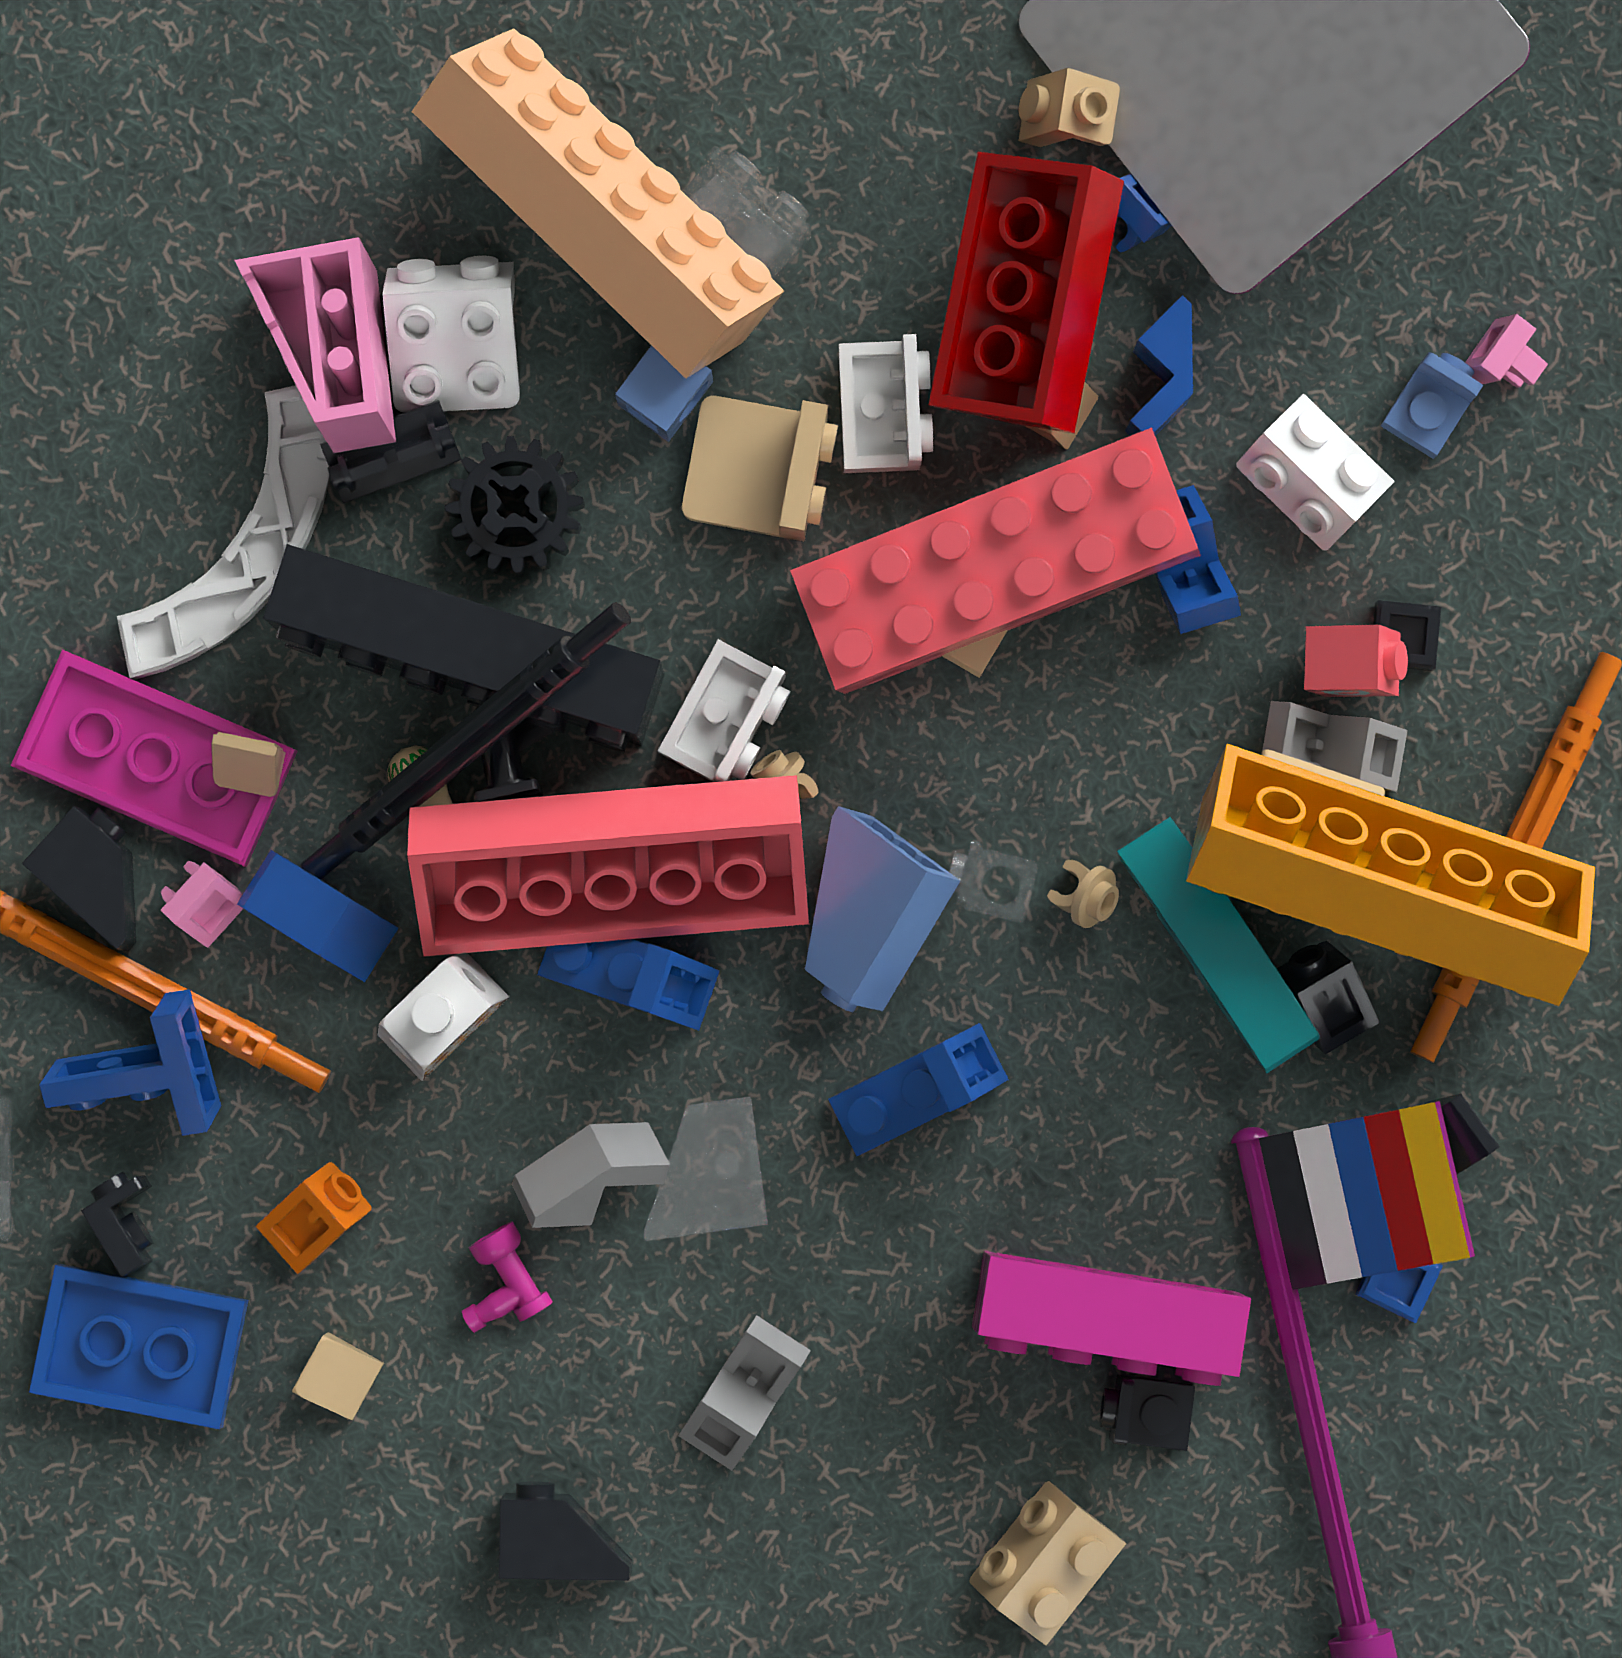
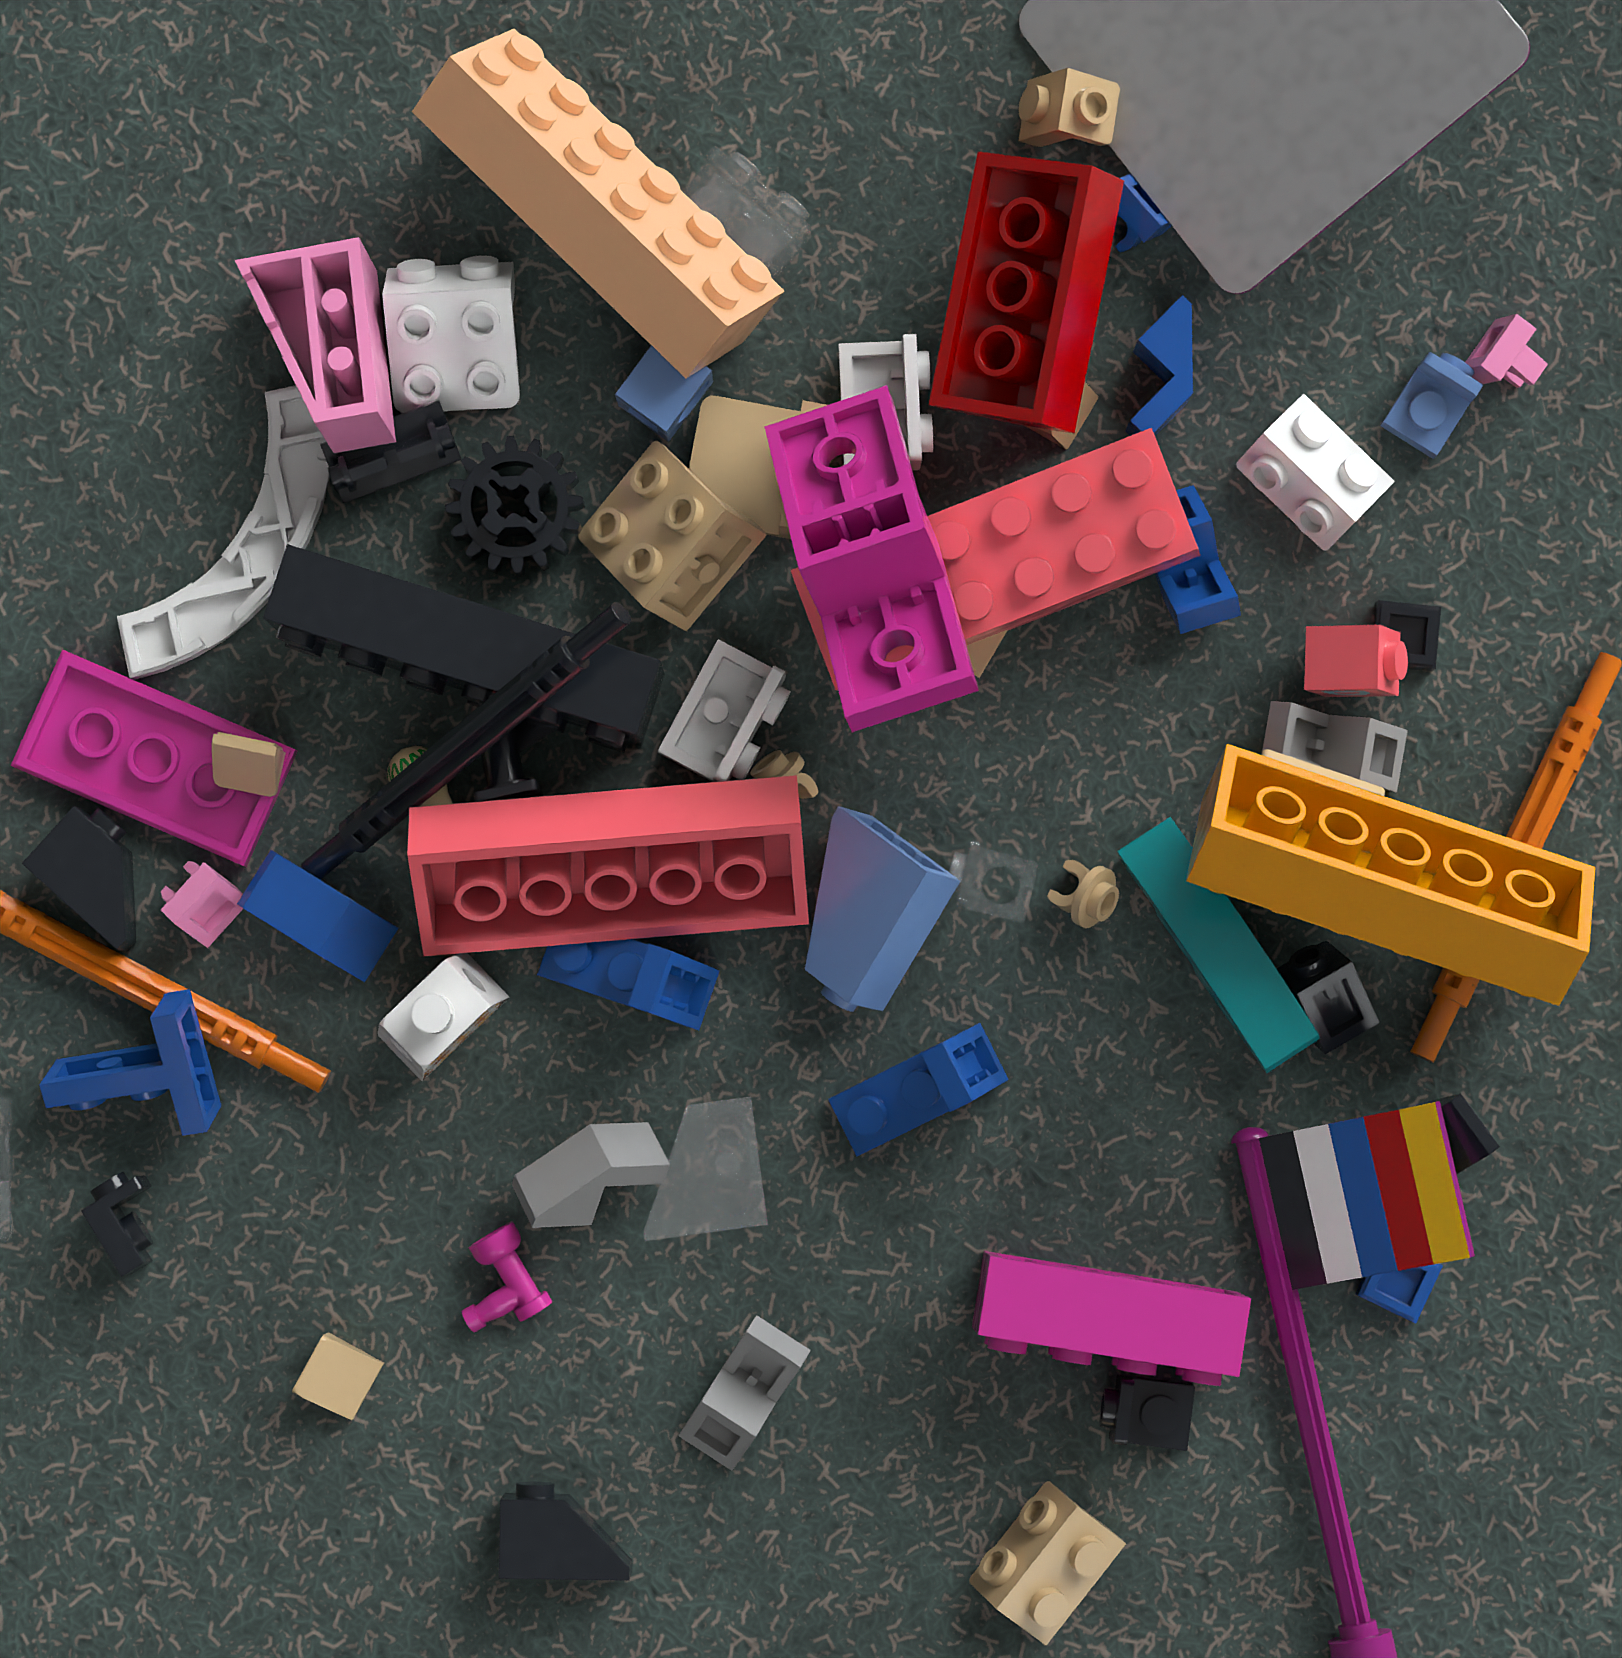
(138, 1346): blue plate -> none
(314, 1216): orange bracket -> none
(669, 537): none -> tan bracket
(870, 559): none -> dark pink bracket

